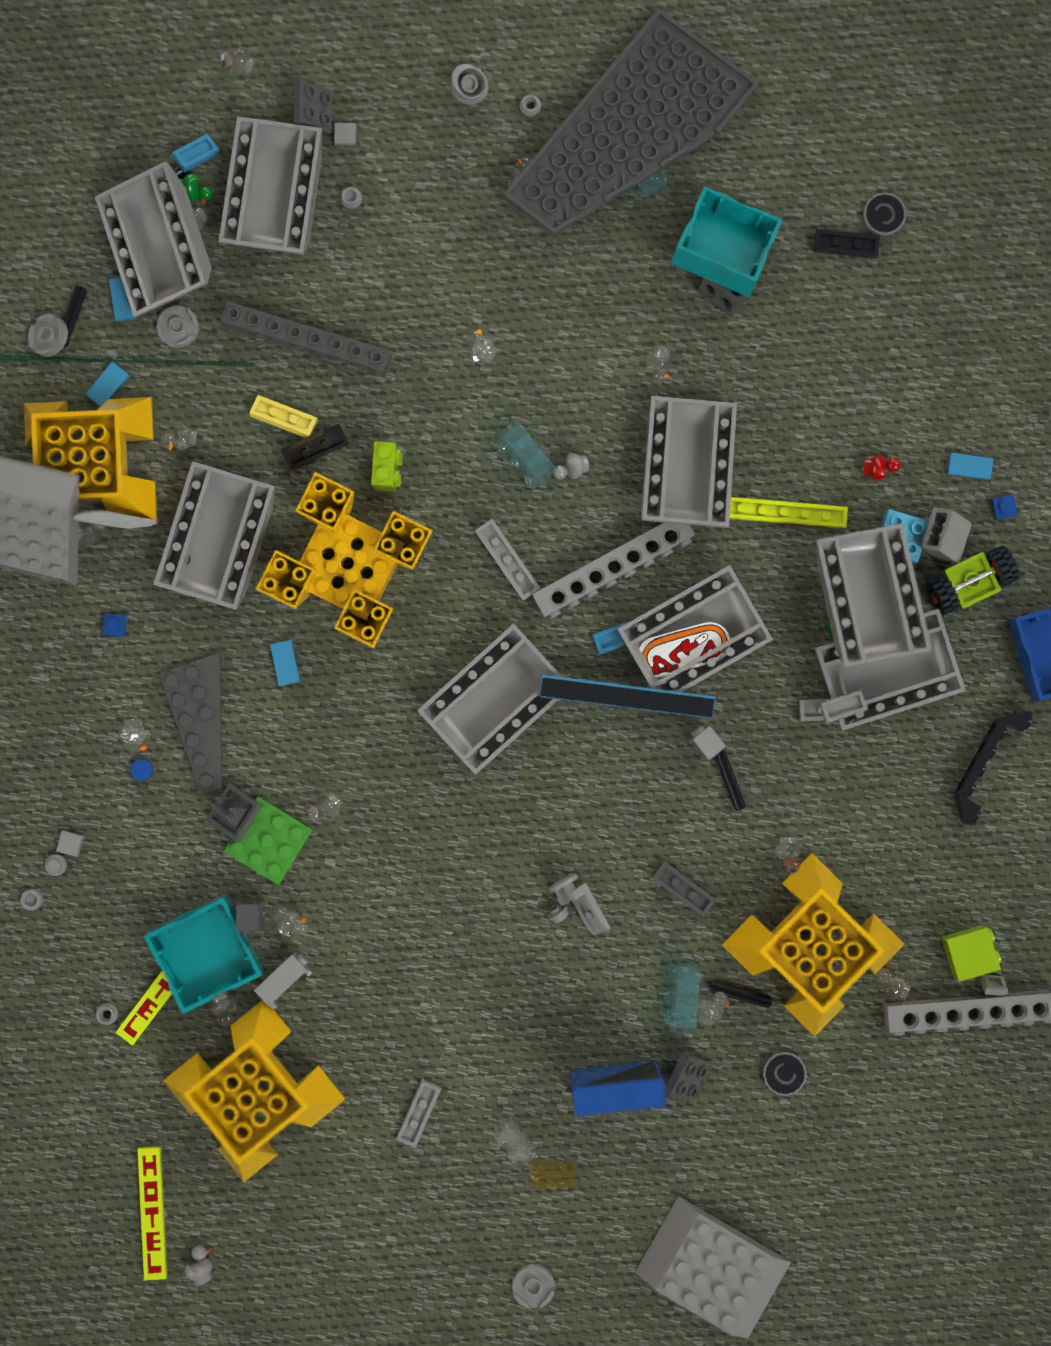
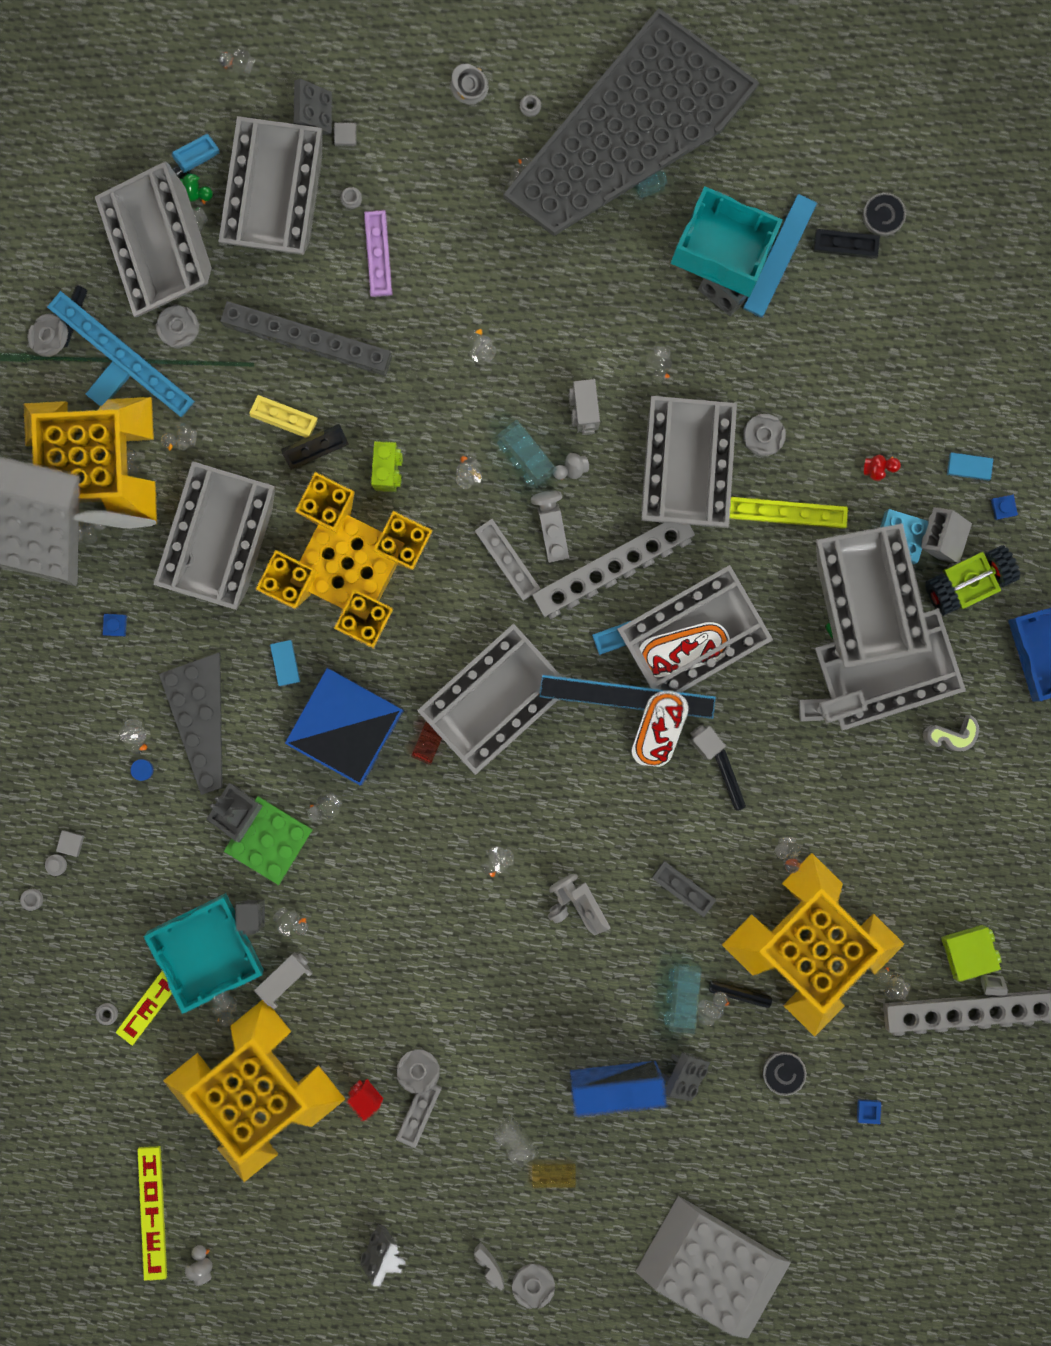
(120, 302): dark azure tile -> none
(120, 354): none -> dark azure tile
(344, 726): none -> tile
(364, 1099): none -> red brick
(378, 253): none -> lavender tile
(381, 1256): none -> dark grey plate
(418, 1071): none -> light grey tile
(427, 744): none -> clear red slope
(468, 473): none -> clear animal
(492, 1272): none -> light grey slope
(497, 861): none -> clear animal
(551, 524): none -> light grey piece
(586, 411): none -> light grey brick
(660, 729): none -> sticker
(759, 439): none -> light grey tile
(780, 255): none -> dark azure tile
(868, 1111): none -> blue plate
(951, 740): none -> light grey animal
(967, 809): black slope -> none

